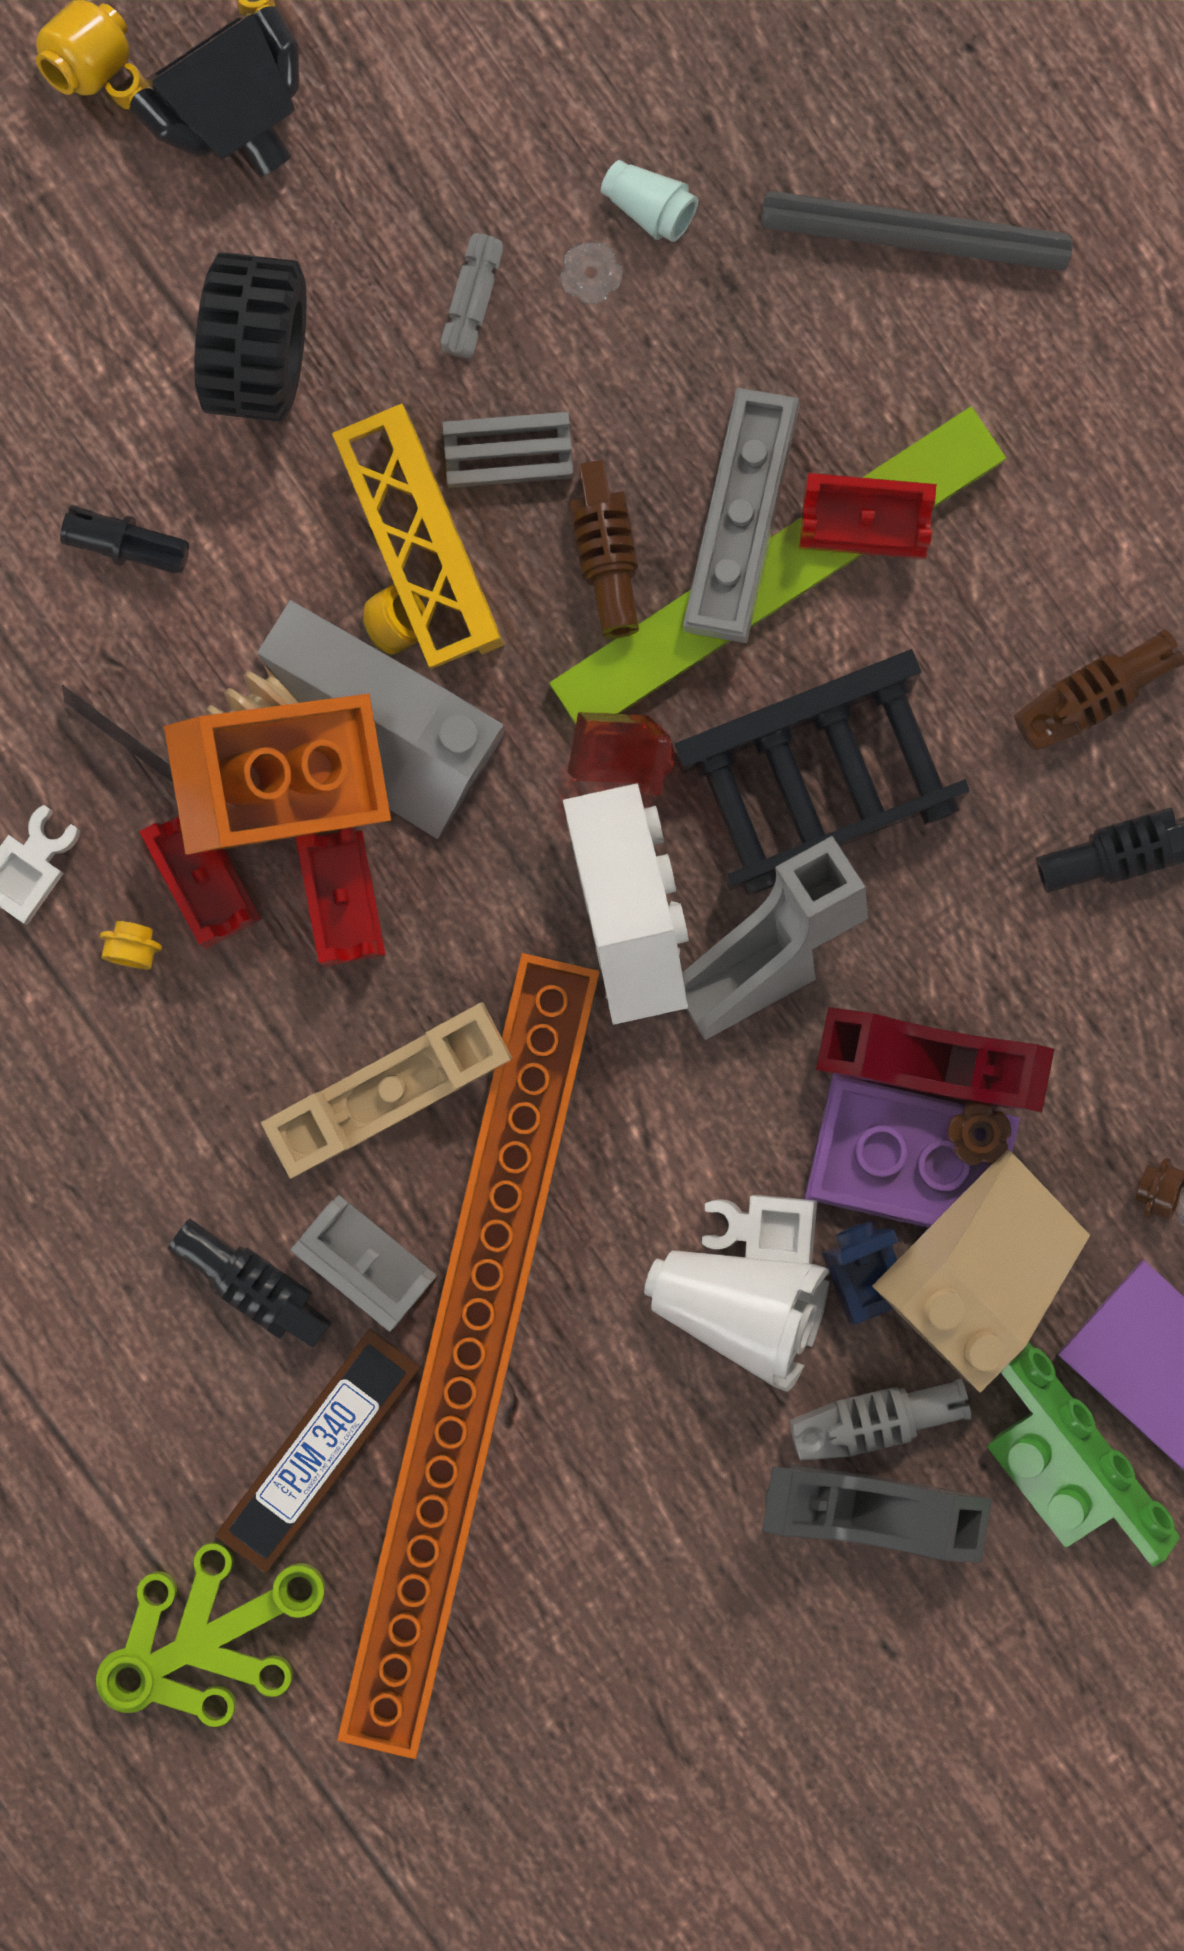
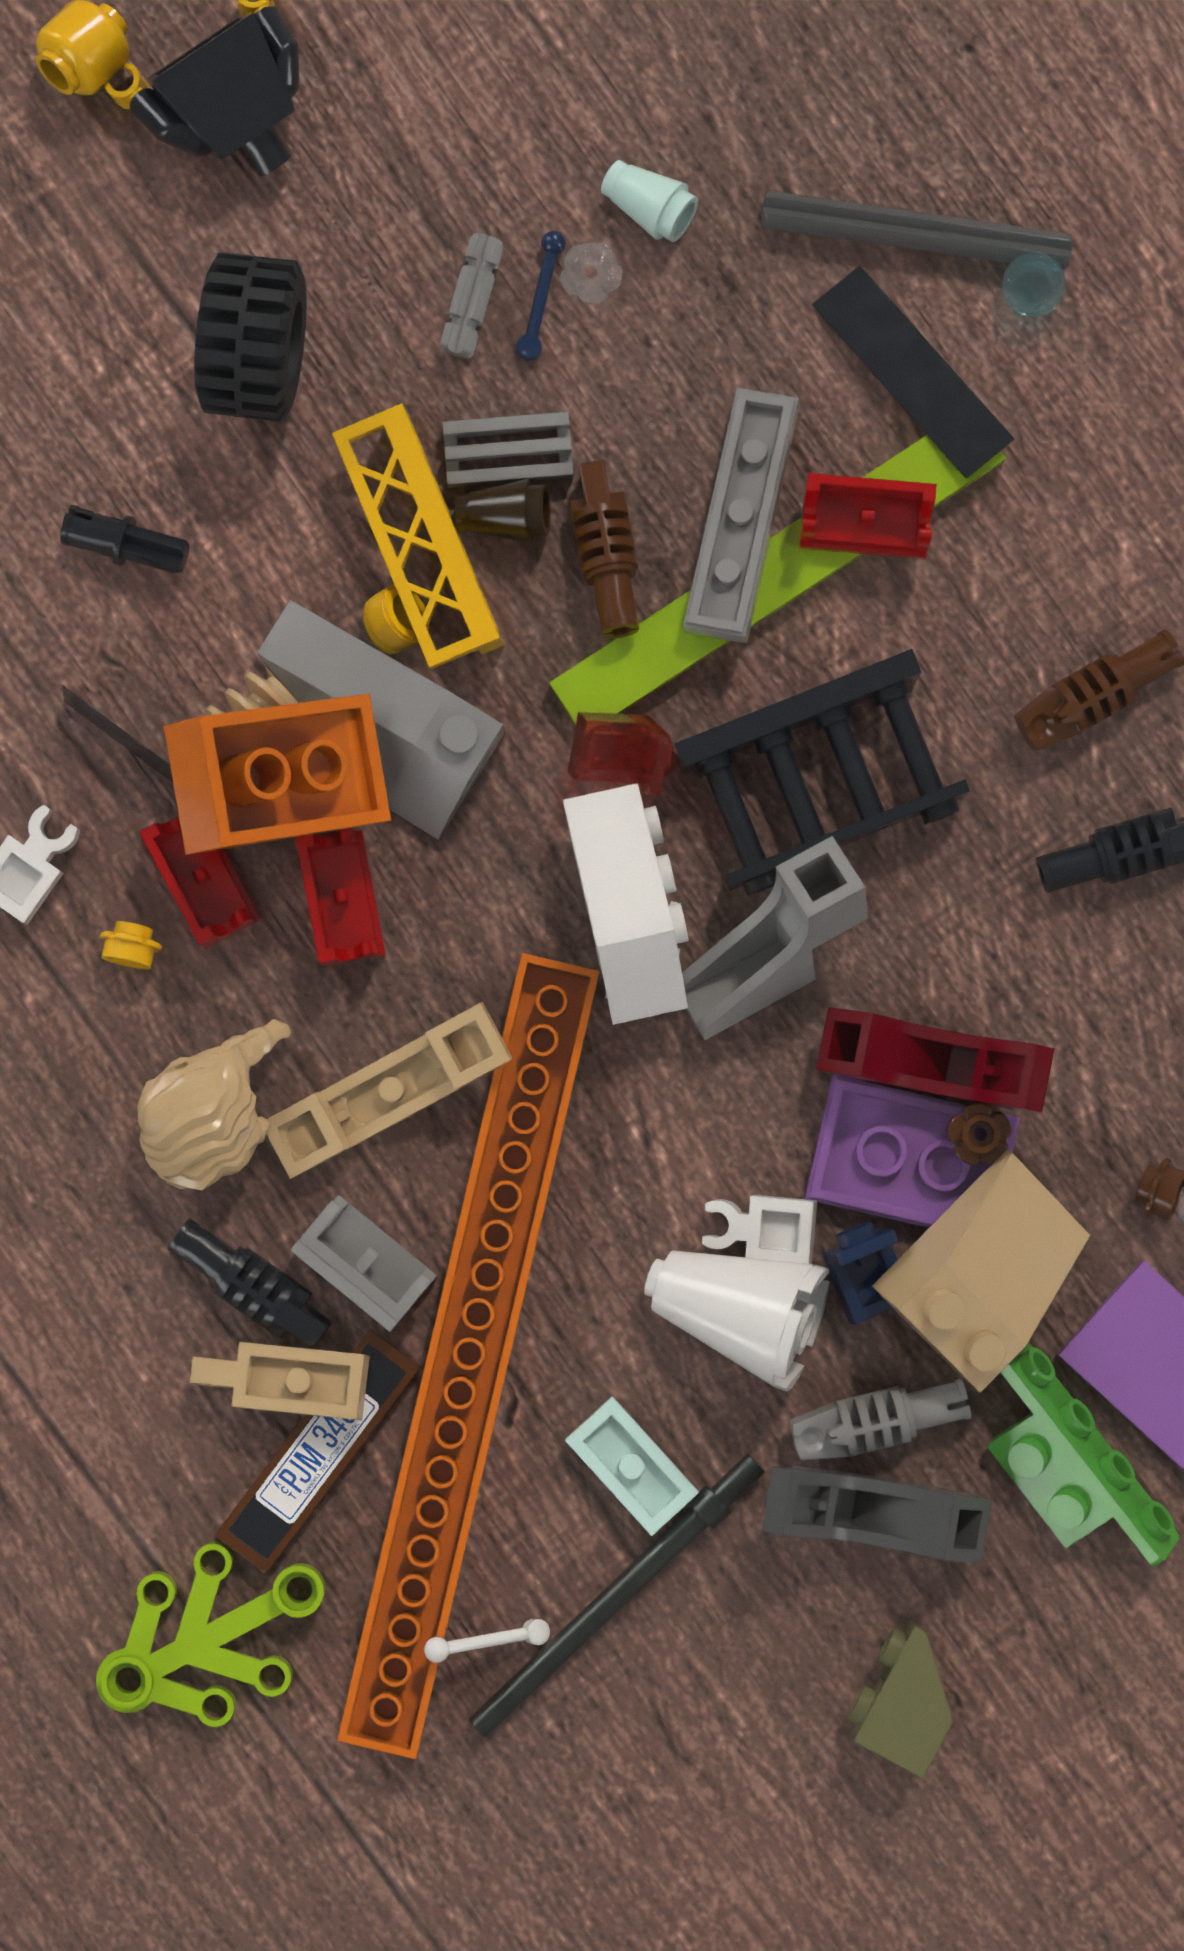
(202, 1112): none -> tan hair
(290, 1380): none -> tan plate
(506, 511): none -> dark brown cone
(529, 345): none -> dark blue hinge
(533, 1632): none -> white hinge
(631, 1465): none -> light aqua plate
(707, 1509): none -> pearl dark grey bar
(907, 1707): none -> olive slope
(913, 372): none -> black sticker
(1033, 284): none -> clear light blue plate

